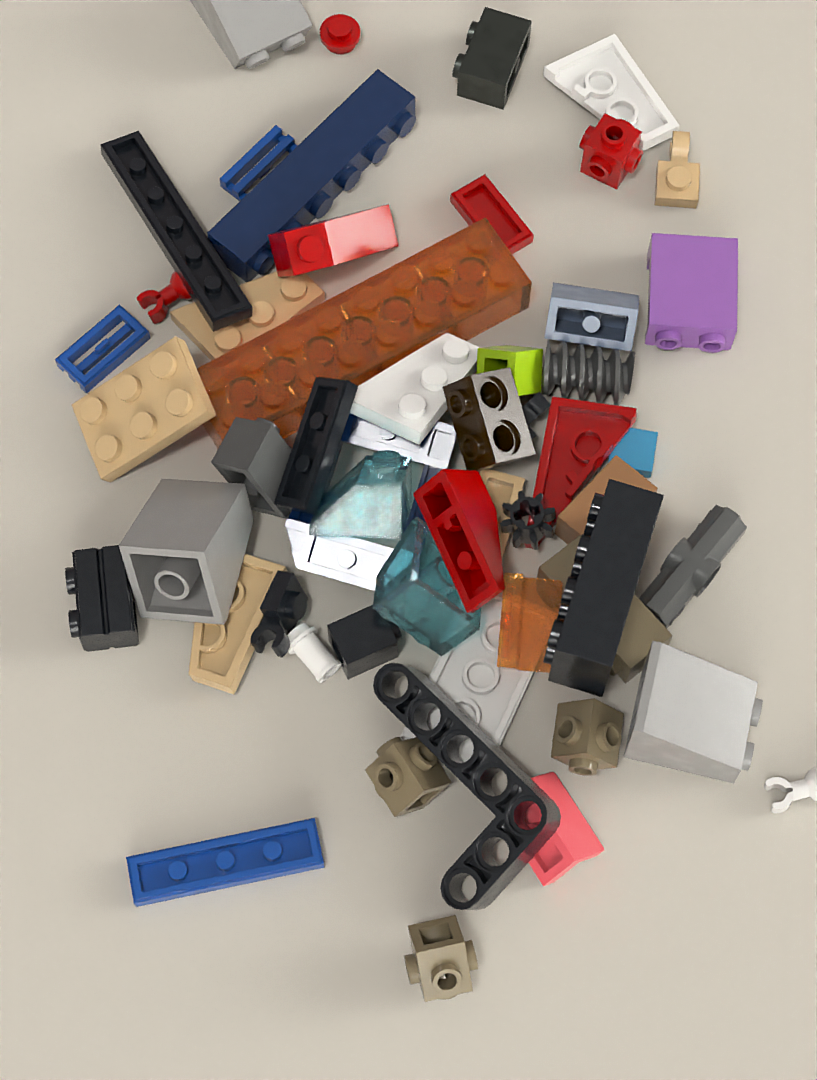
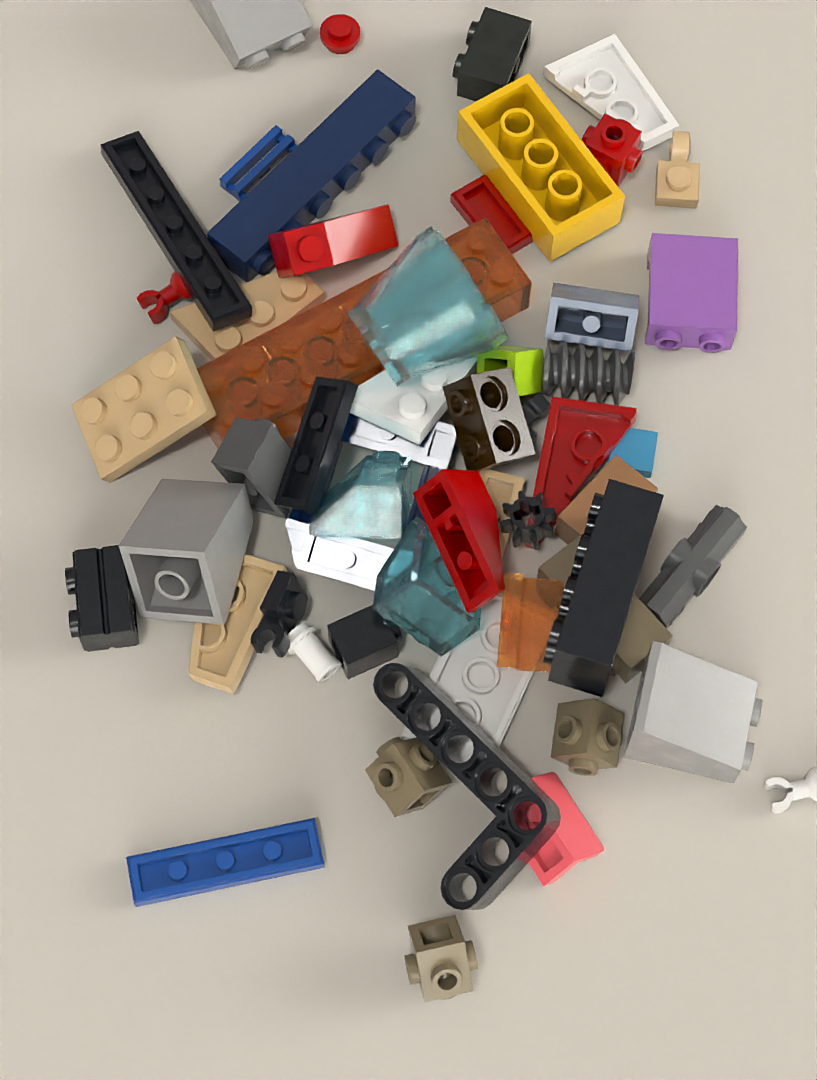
(112, 360): blue tile -> none
(426, 312): none -> clear light blue cone
(540, 166): none -> yellow brick

